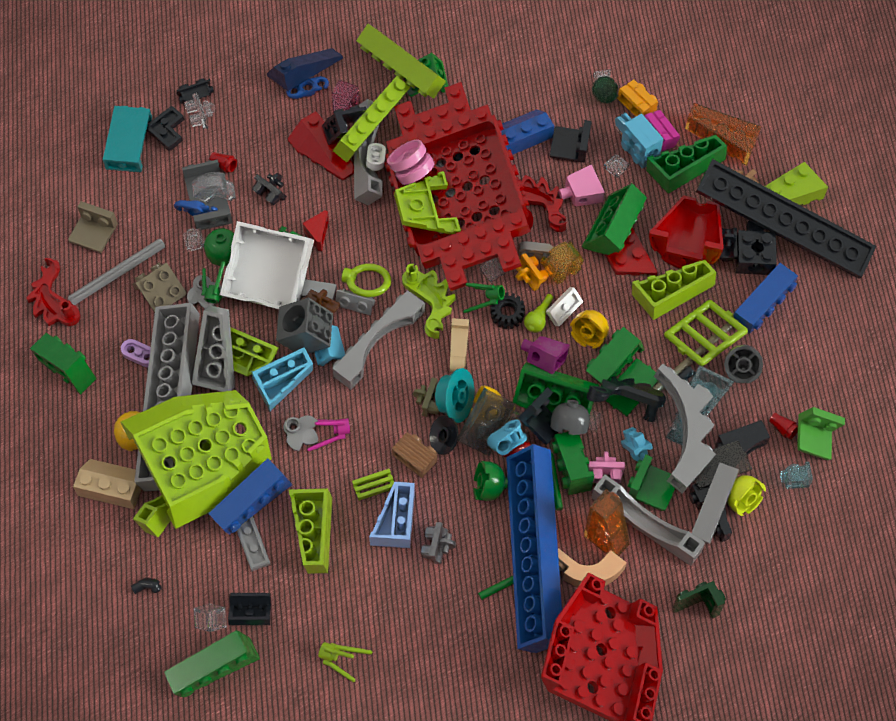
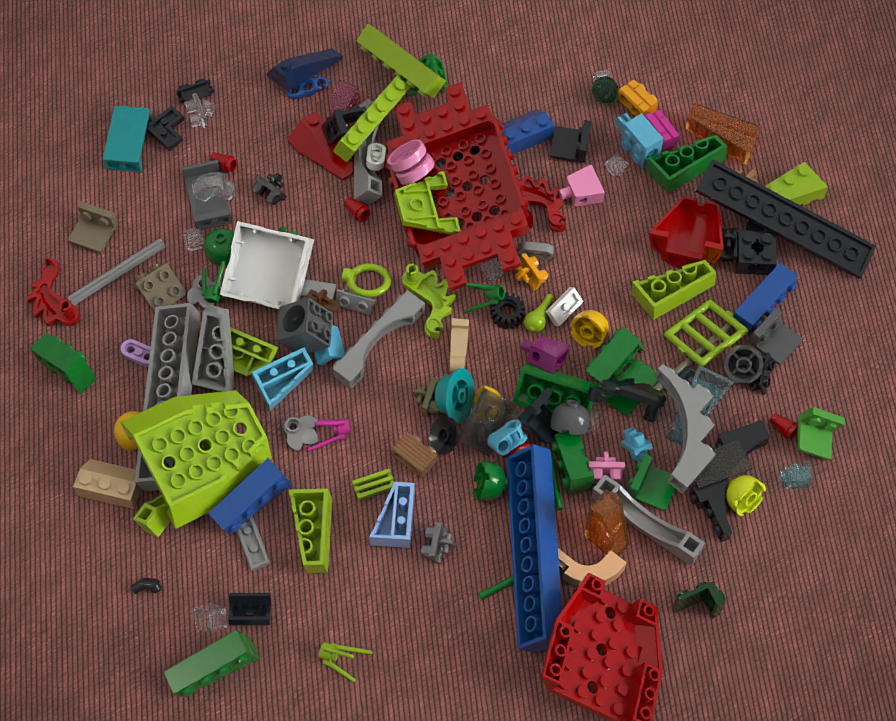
(193, 207): blue piece -> none
(316, 229): red slope -> none
(357, 209): none -> red cone
(562, 261): clear yellow brick -> none
(615, 220): green slope -> none
(632, 258): red wing -> none
(715, 502): light grey tile -> none
(764, 380): none -> black hinge
(775, 338): none -> dark grey bracket

